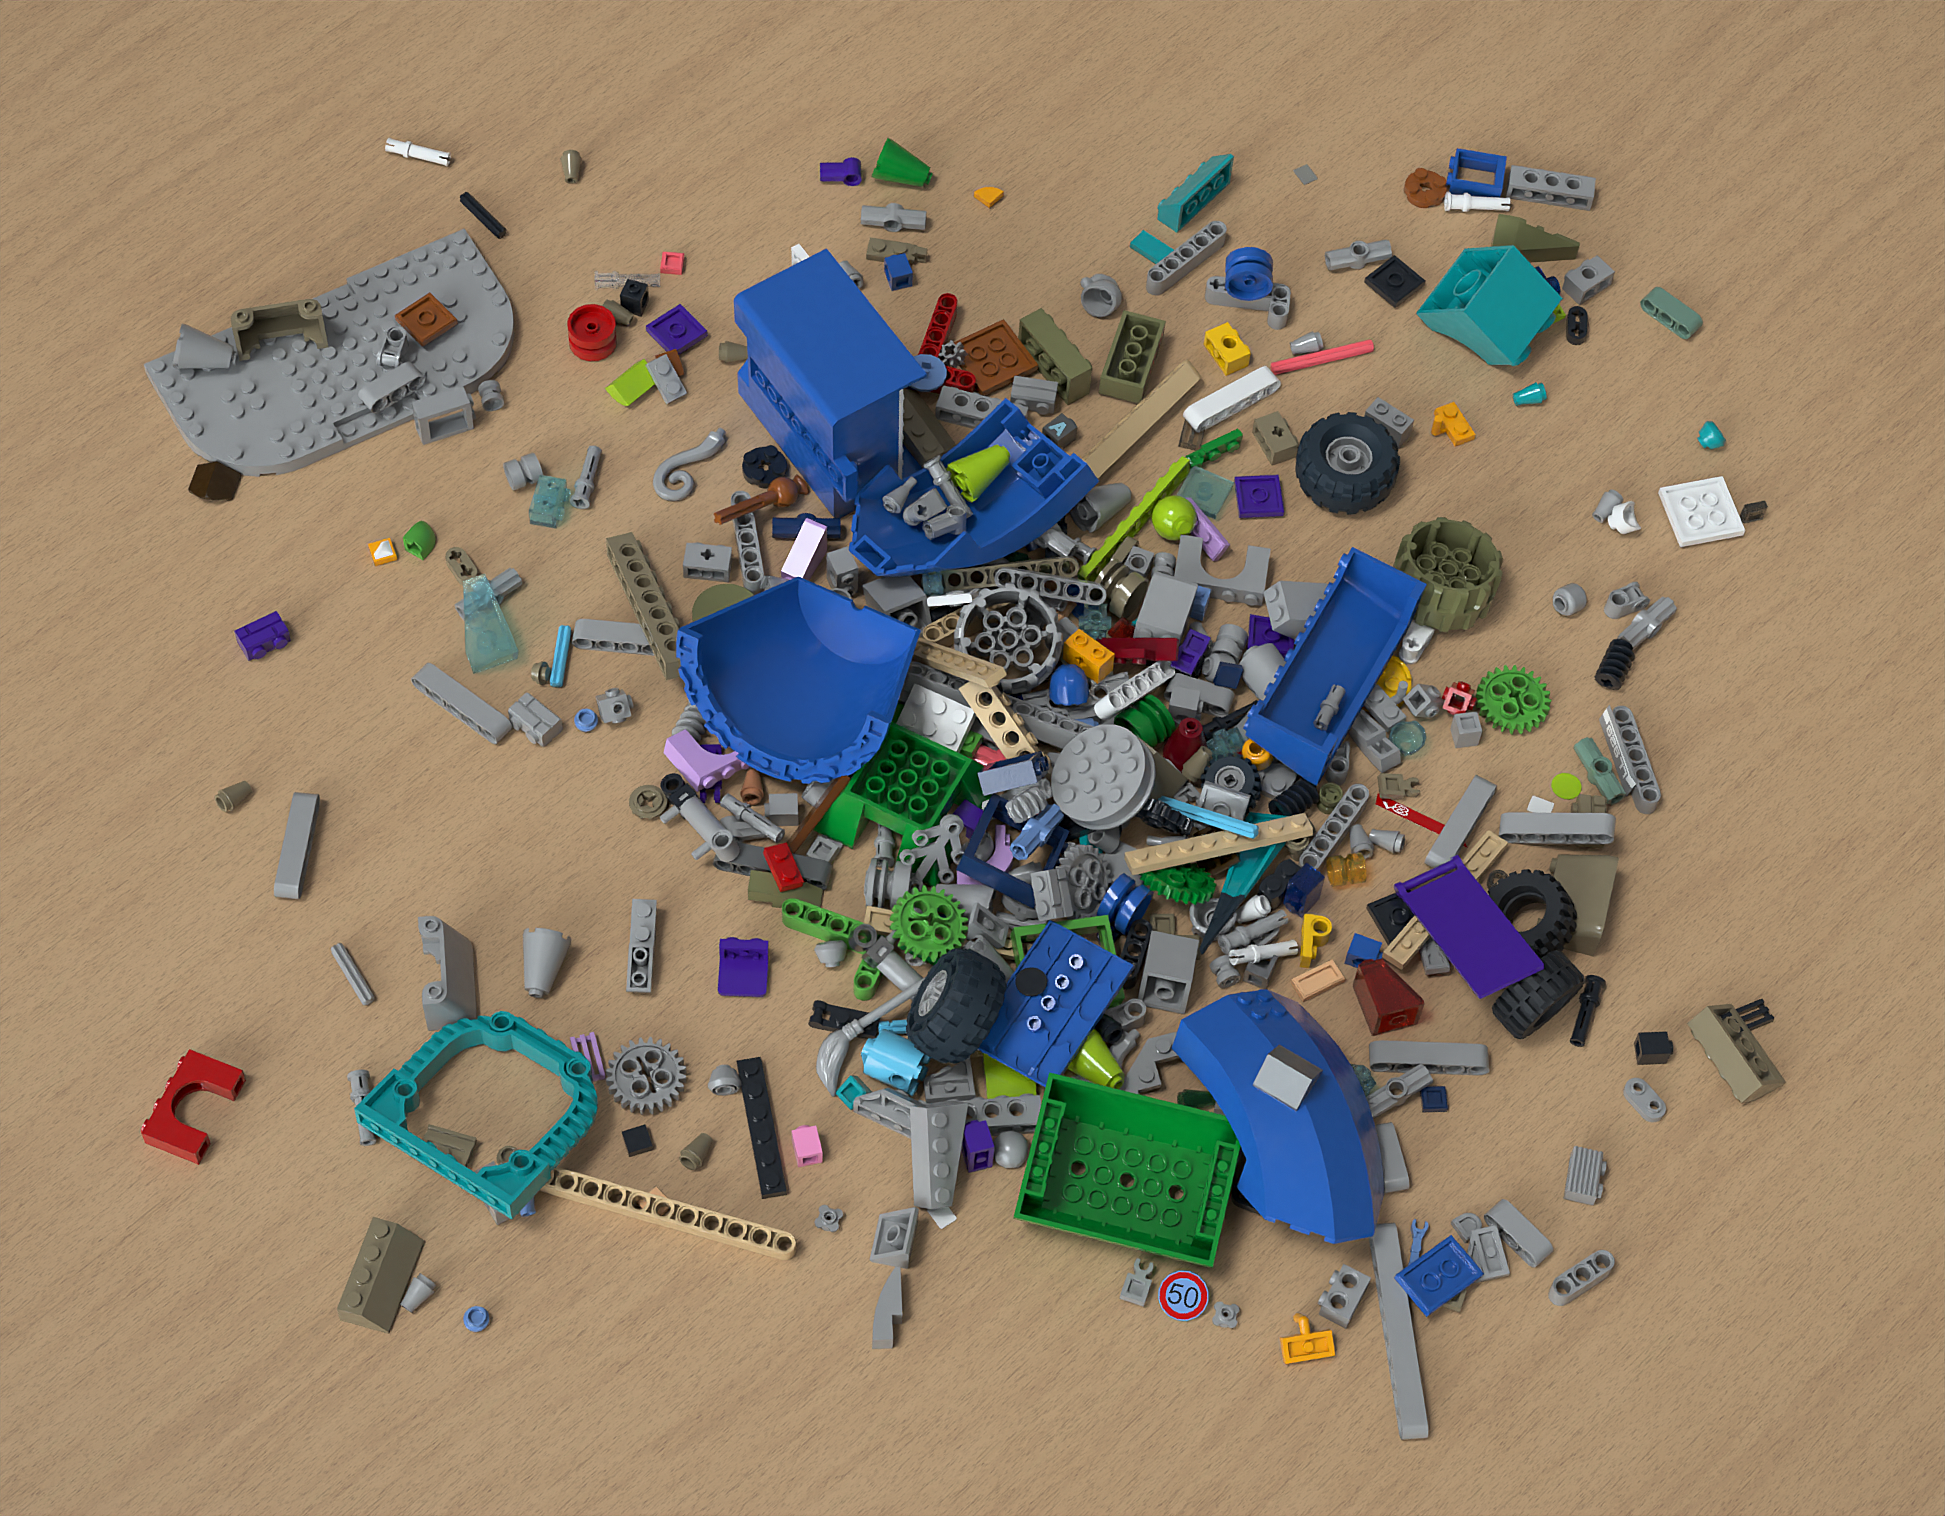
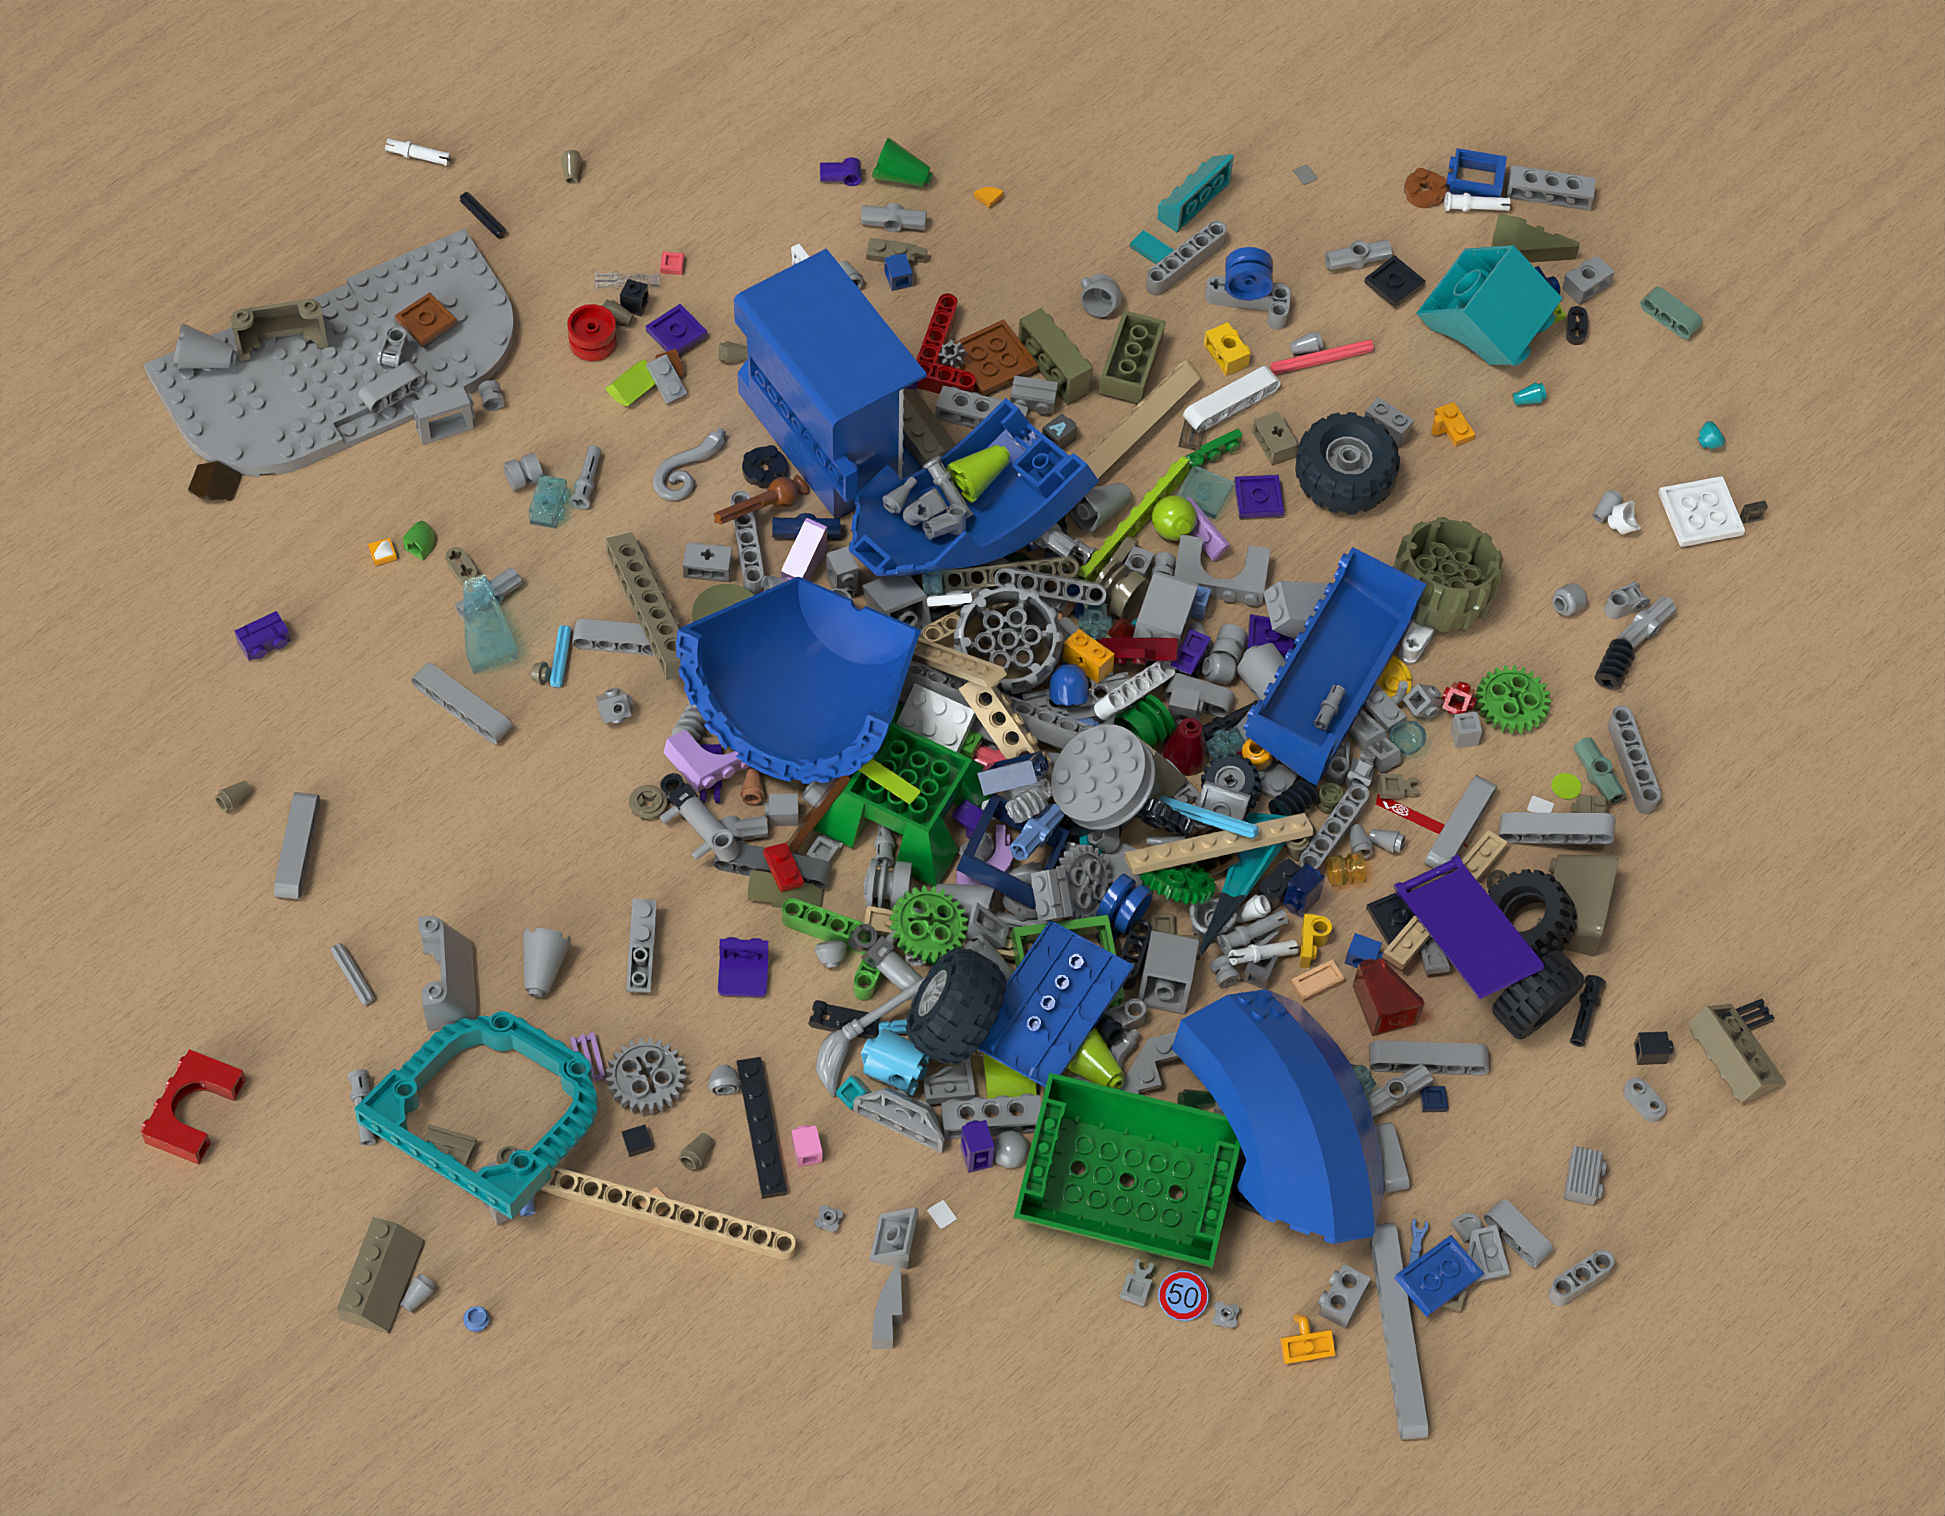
(535, 720): light grey brick -> none
(586, 720): medium blue plate -> none
(744, 813): light grey pin -> none
(890, 781): none -> lime sticker
(934, 850): light grey plant -> none
(935, 372): medium blue piece -> none
(936, 1150): light grey wedge -> none
(1031, 981): black sticker -> none
(1195, 765): dark tan cone -> none
(1228, 675): dark blue tile -> none
(1287, 1077): slope -> none
(1361, 769): none -> light grey hips
(1617, 750): light grey sticker -> none

